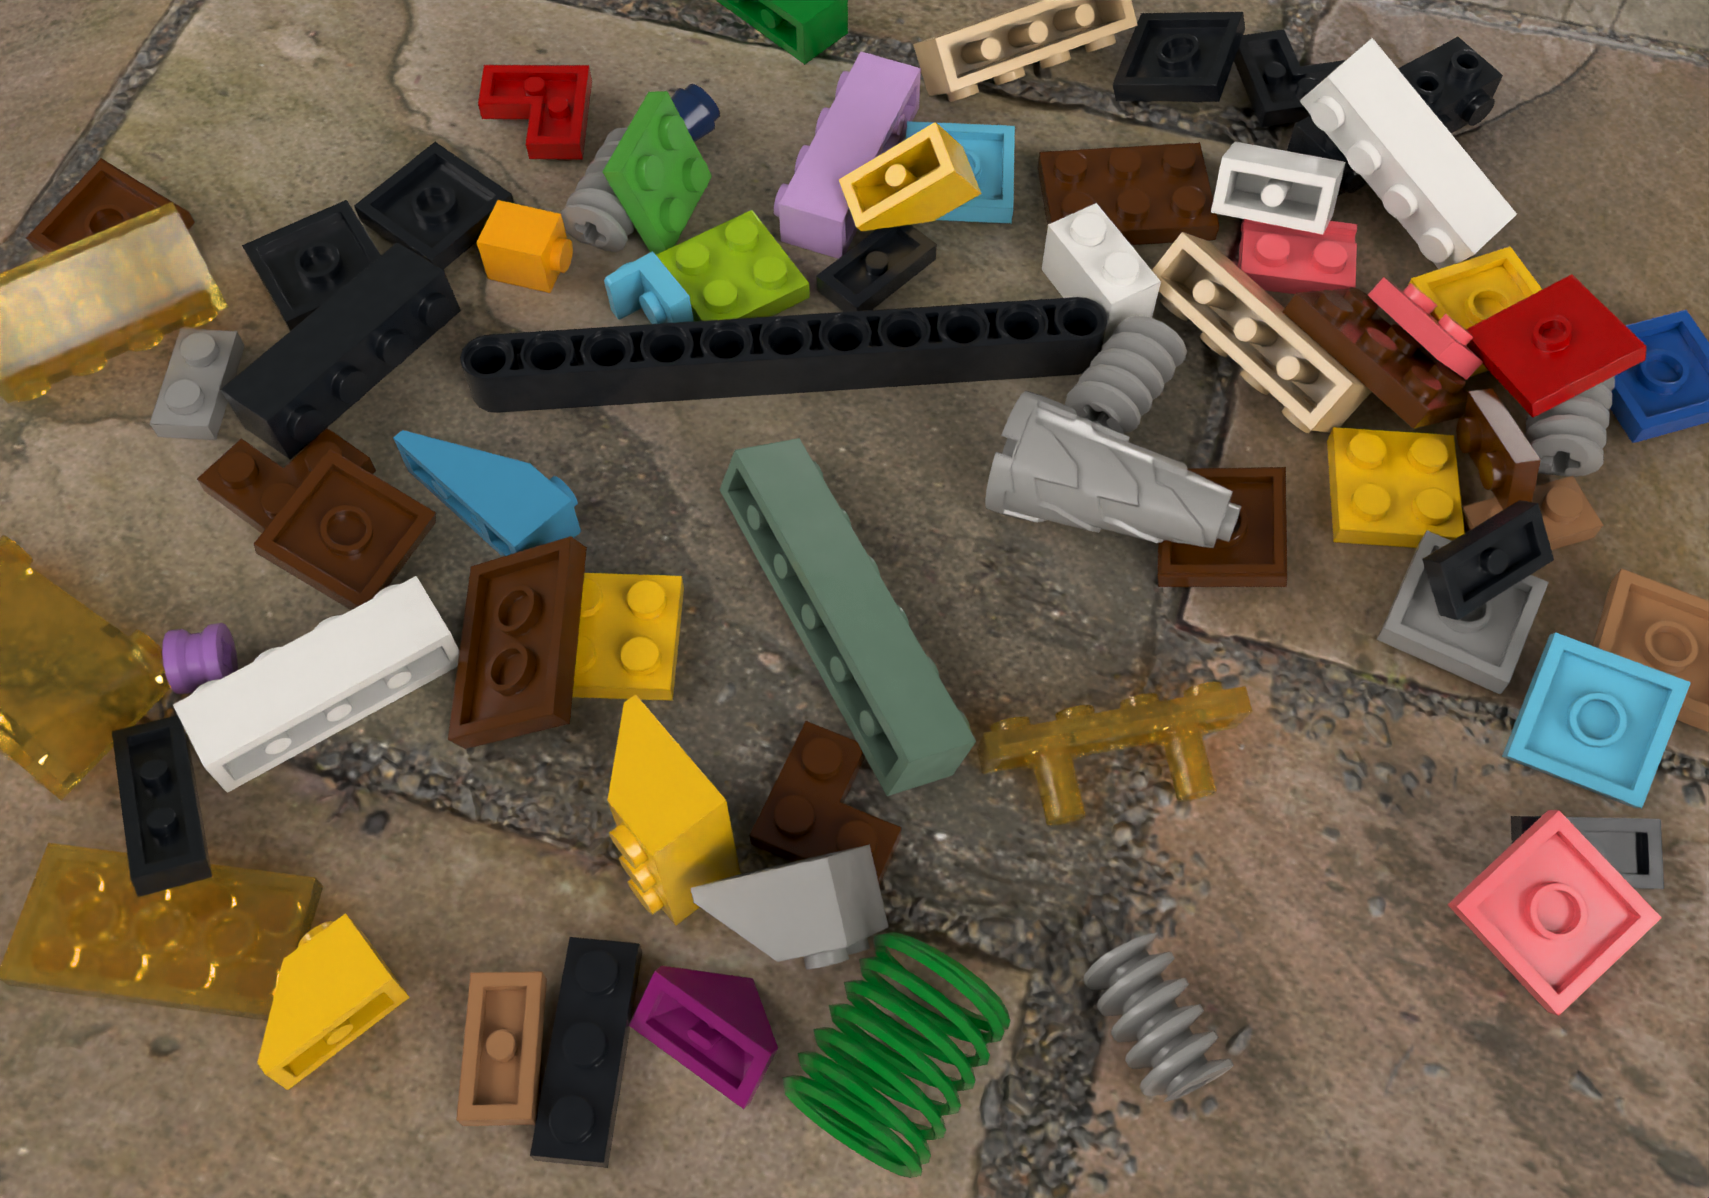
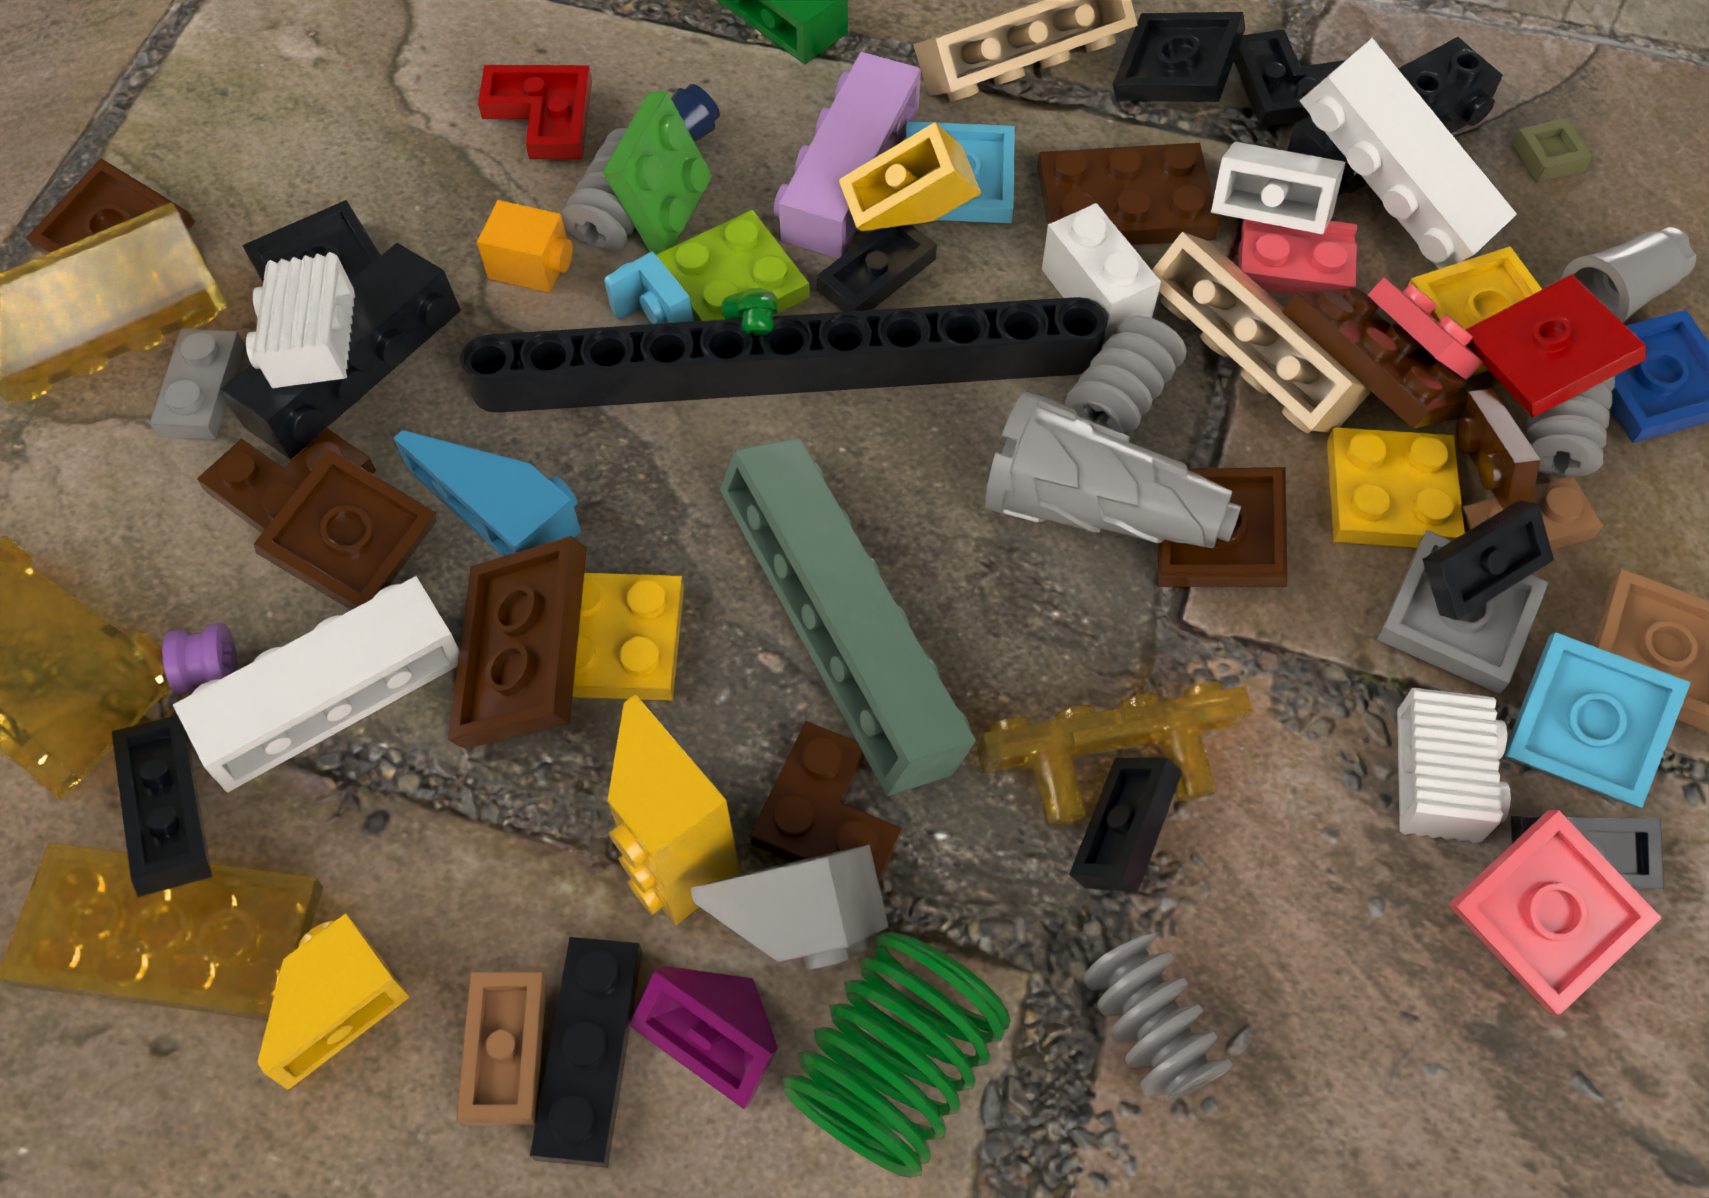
(302, 321): none -> white brick
(432, 205): black plate -> none
(755, 309): none -> green arm
(1126, 823): none -> black plate
(1450, 765): none -> white brick
(1552, 150): none -> olive tile
(1635, 270): none -> light grey plant

